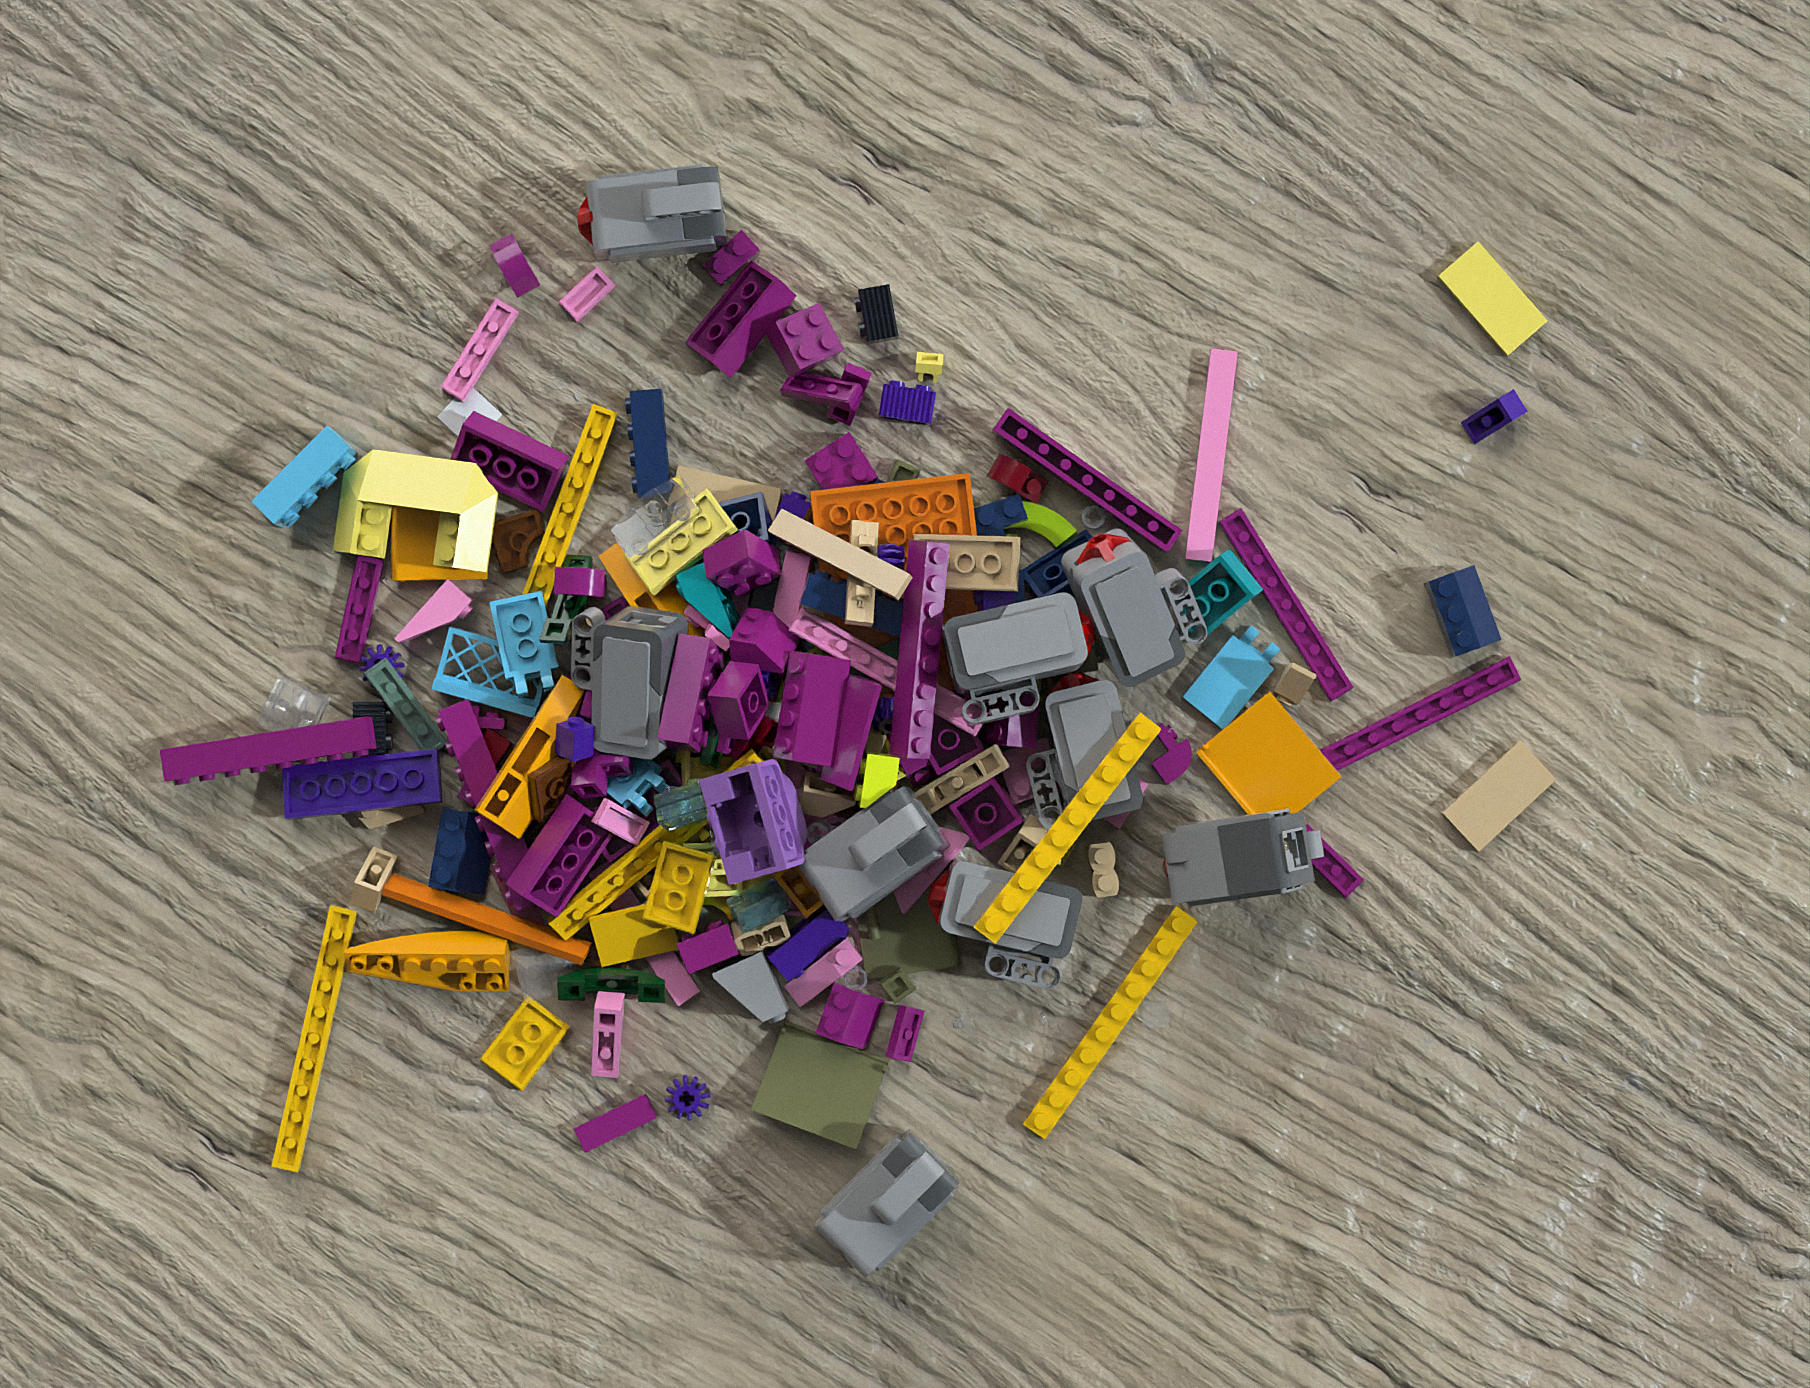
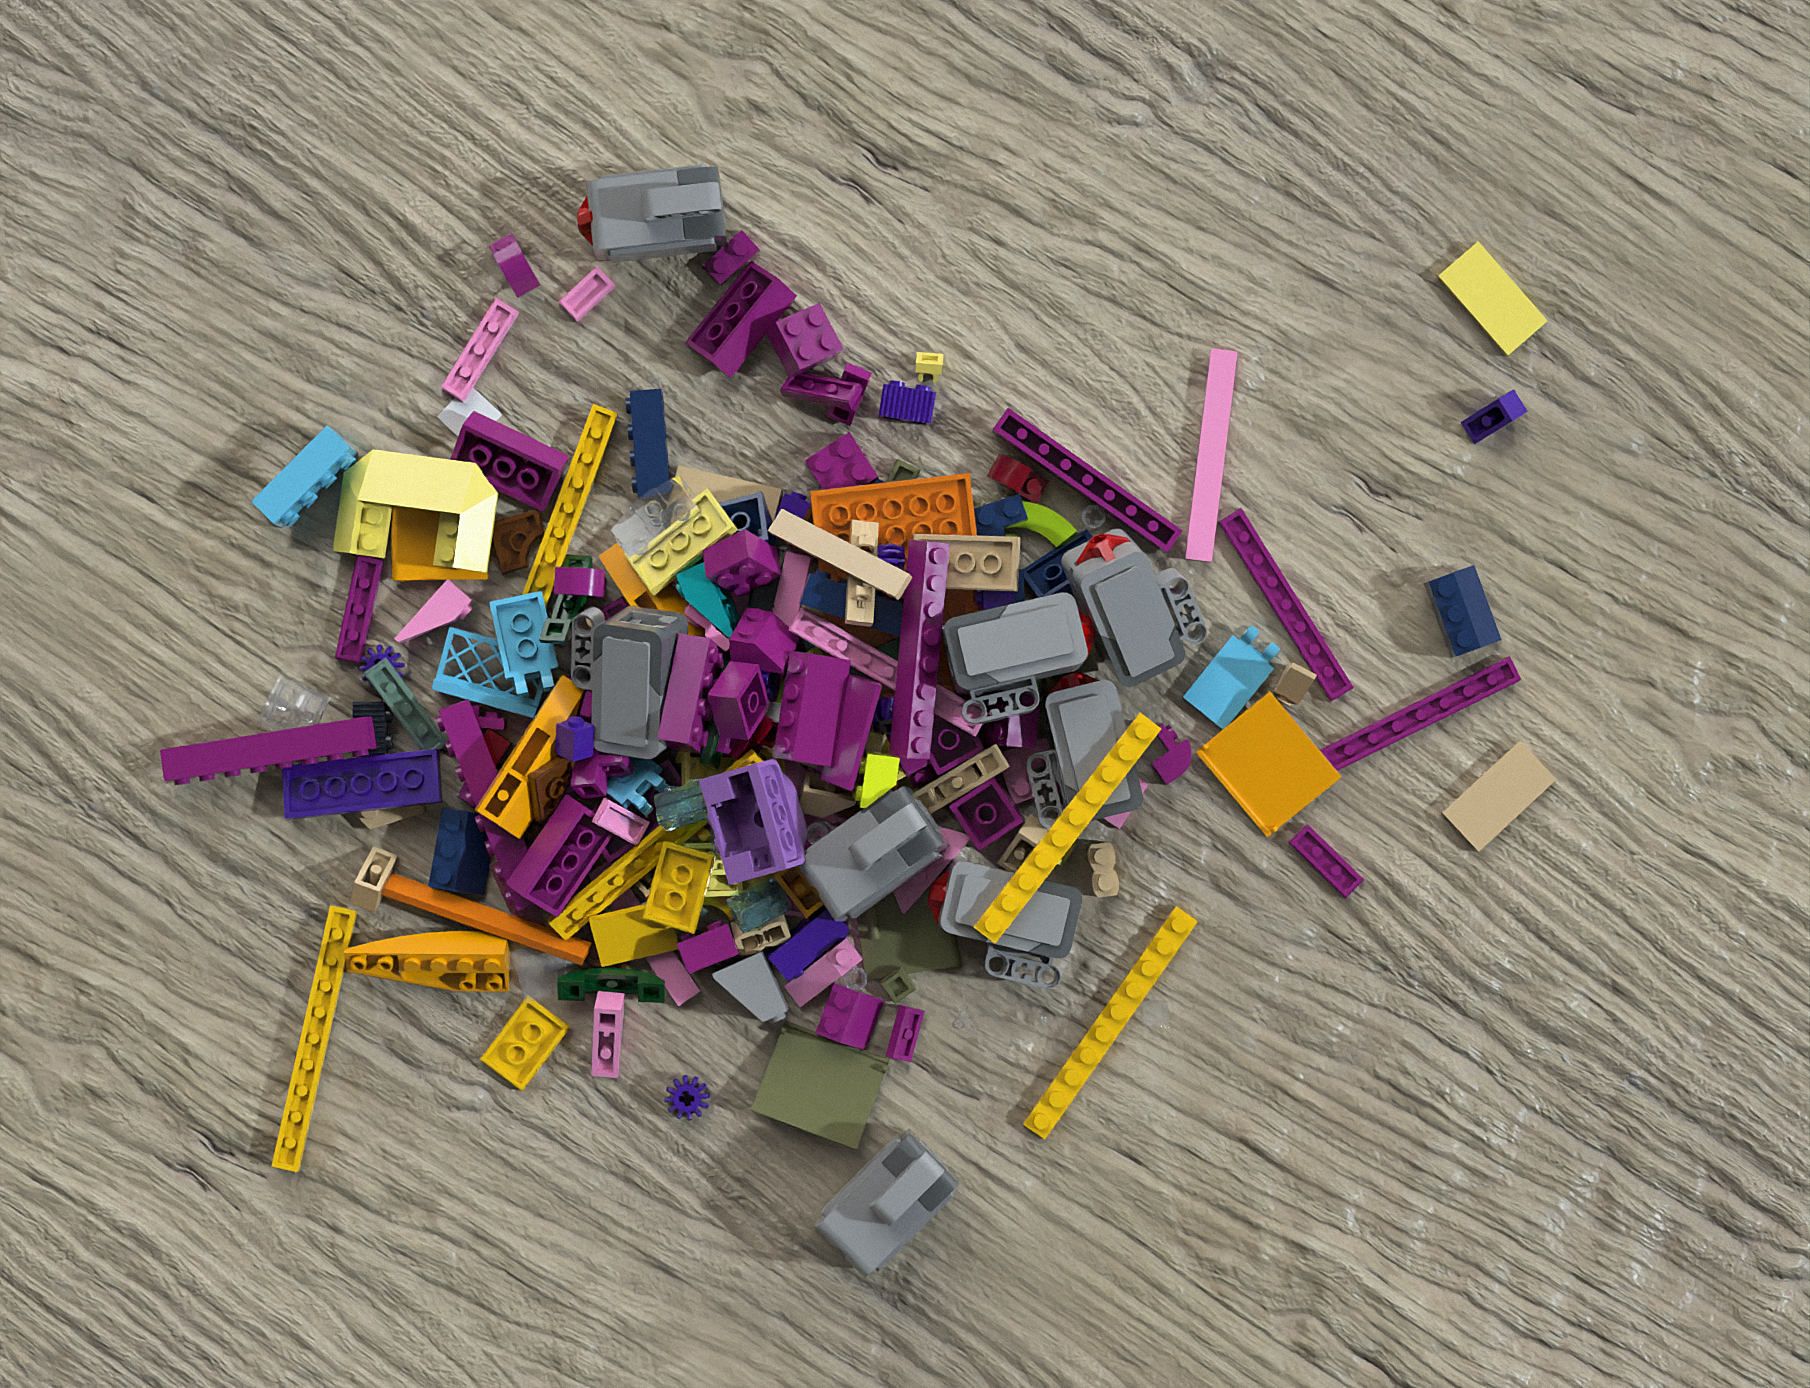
(615, 1122): magenta tile -> none
(877, 314): black brick -> none
(1222, 590): teal slope -> none
(1240, 857): piece -> none

